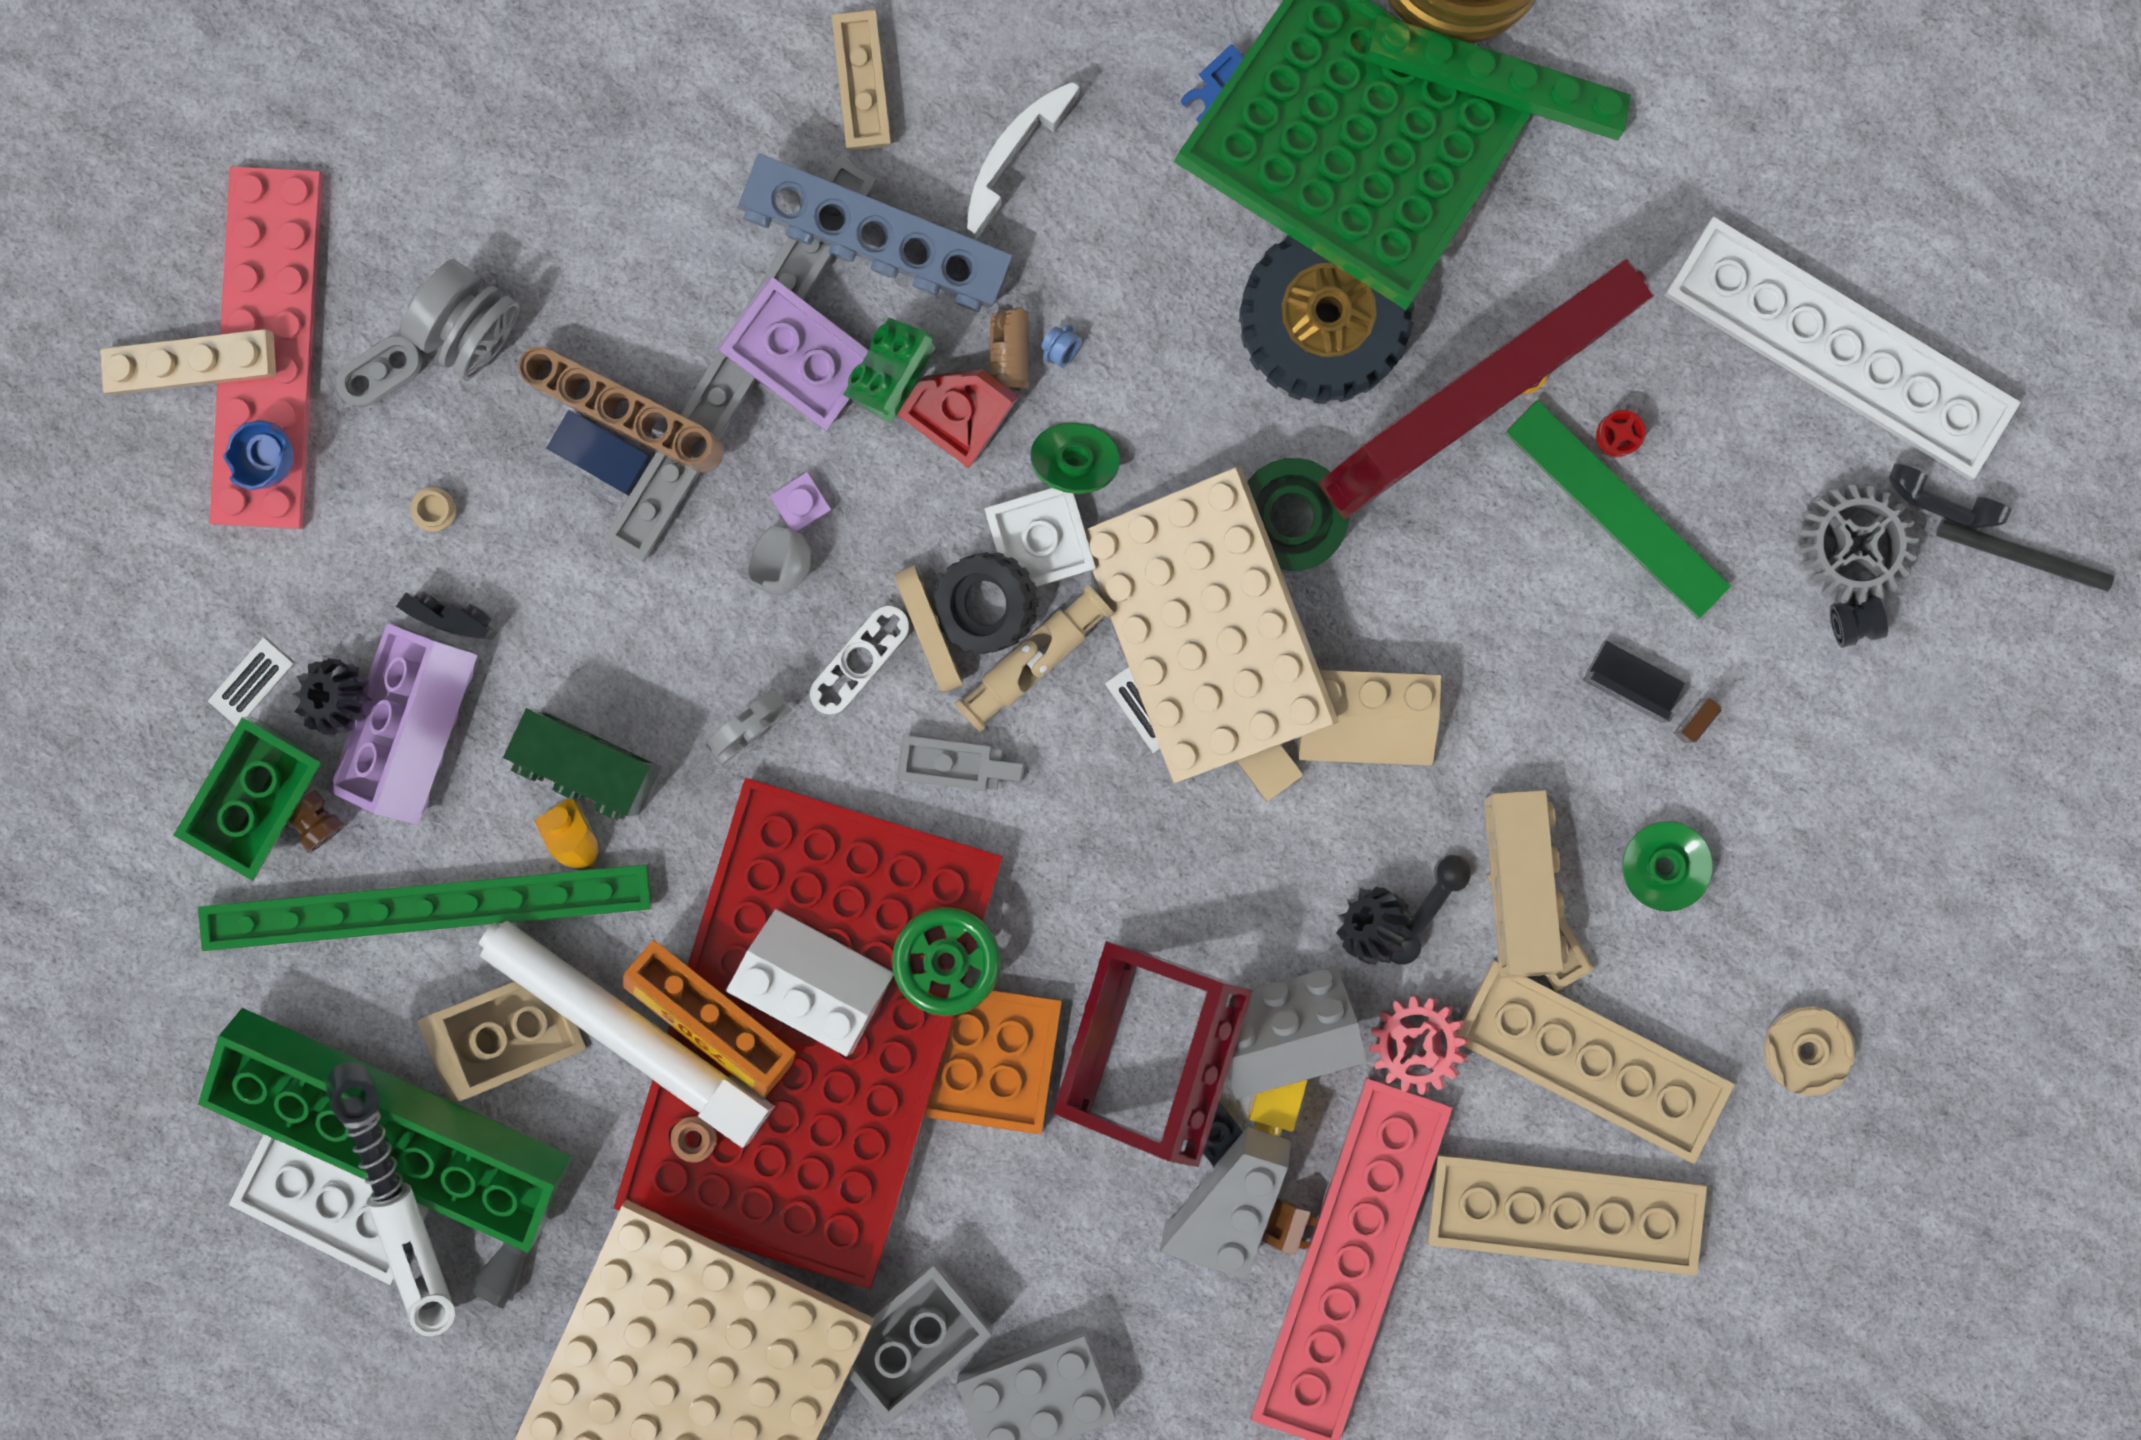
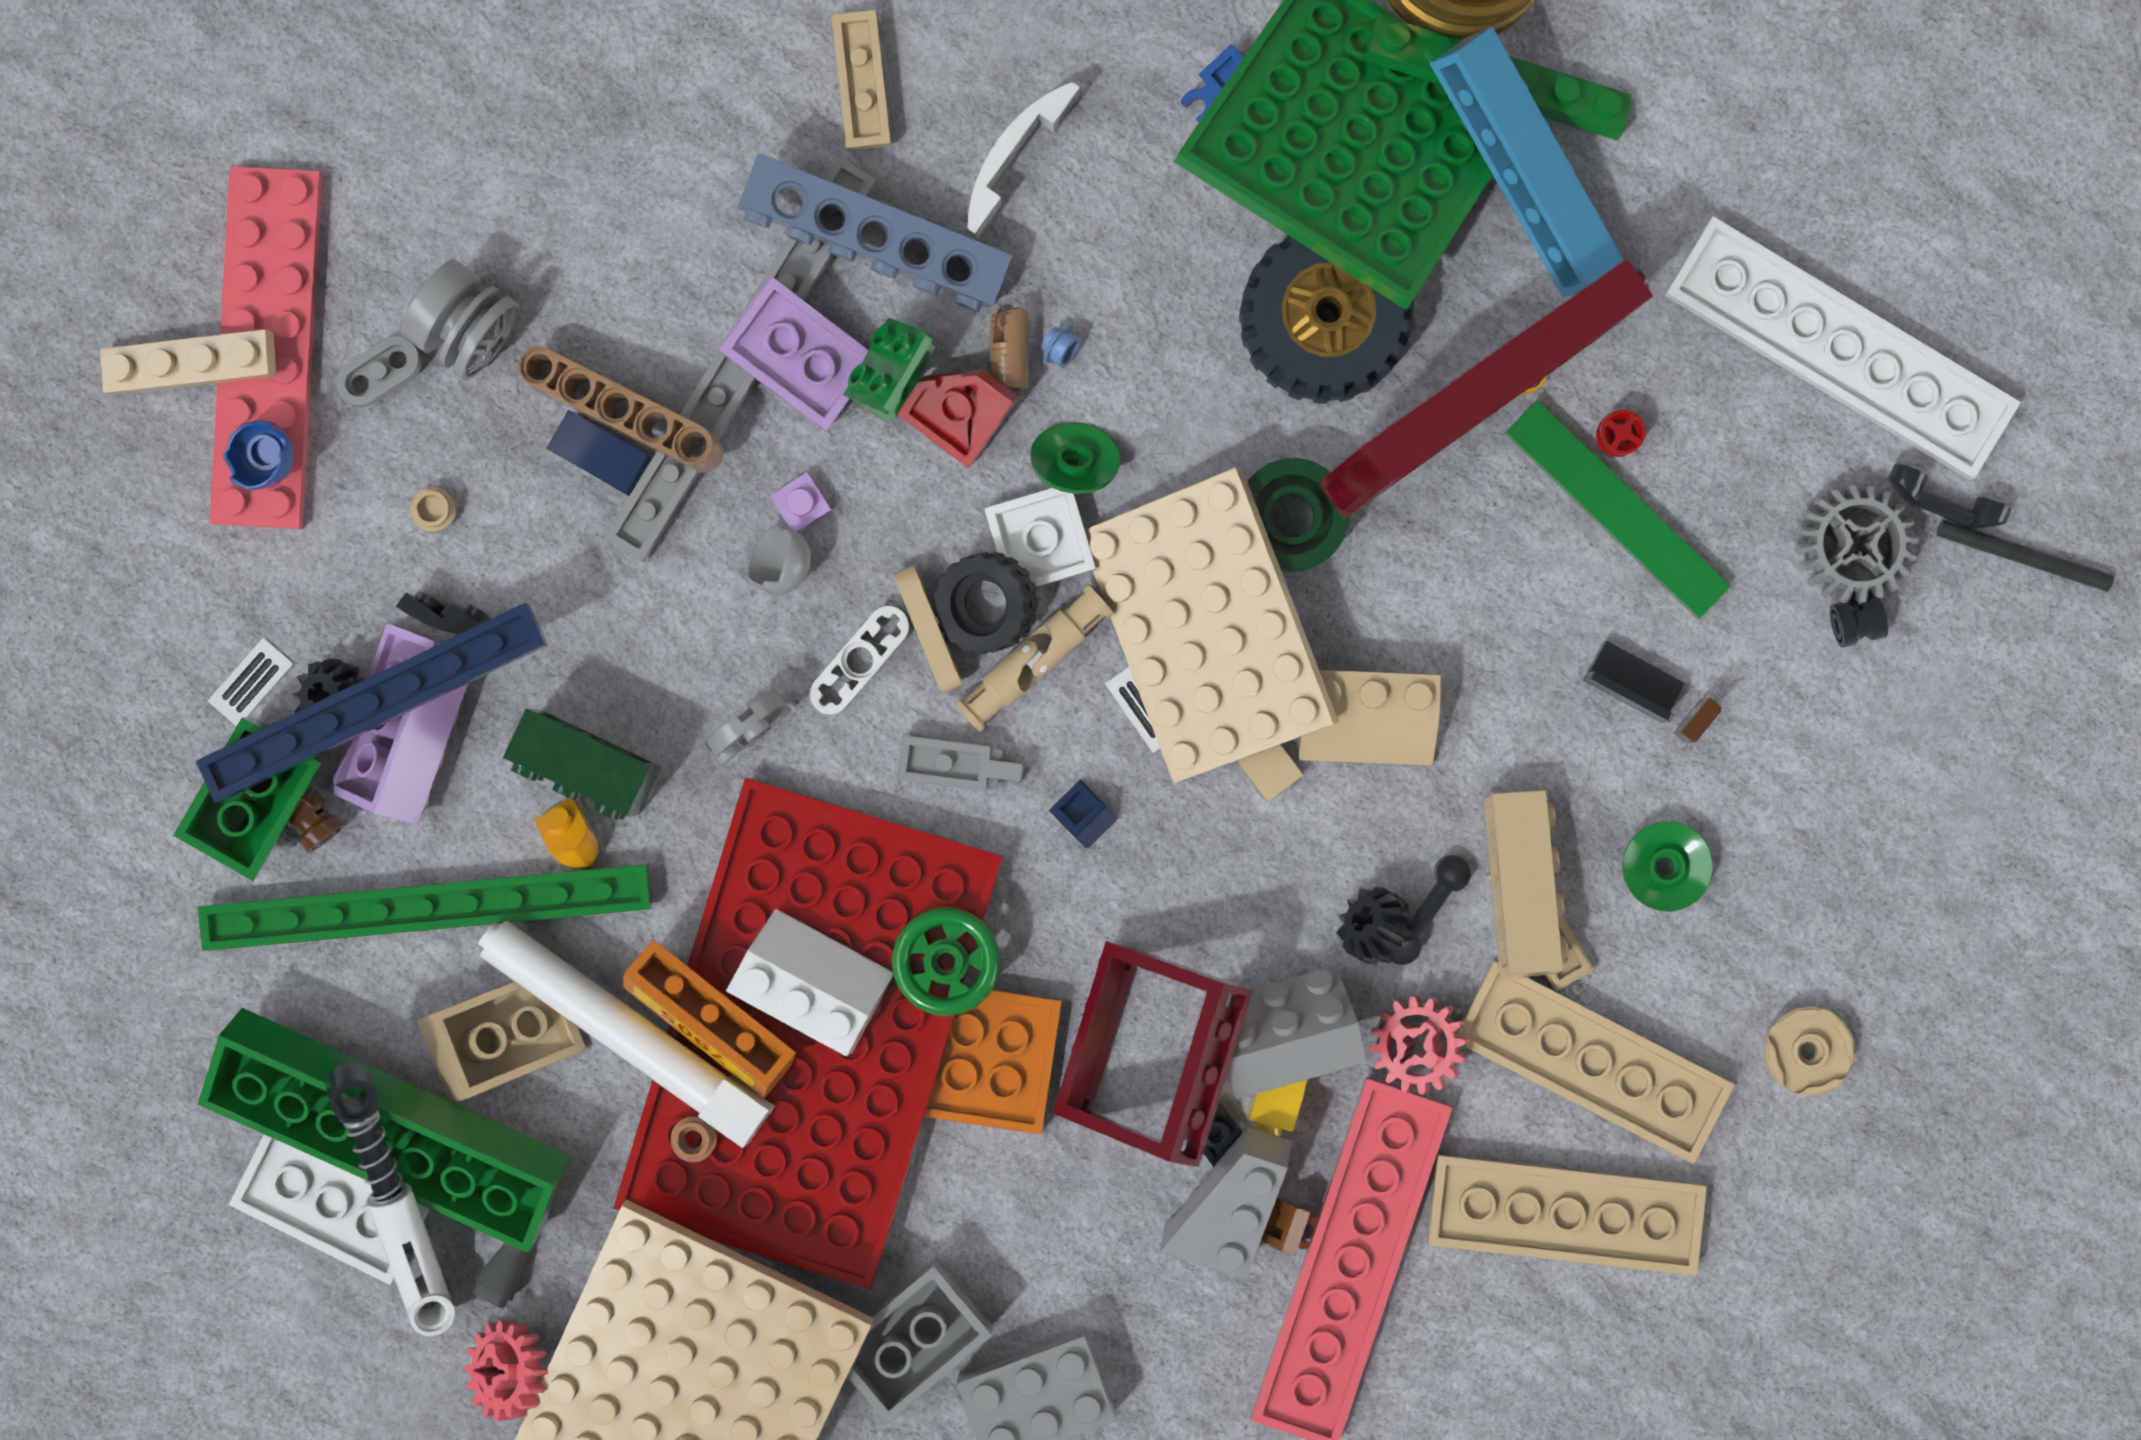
(371, 702): none -> dark blue plate
(506, 1370): none -> coral gear
(1083, 814): none -> dark blue slope
(1526, 161): none -> dark azure brick

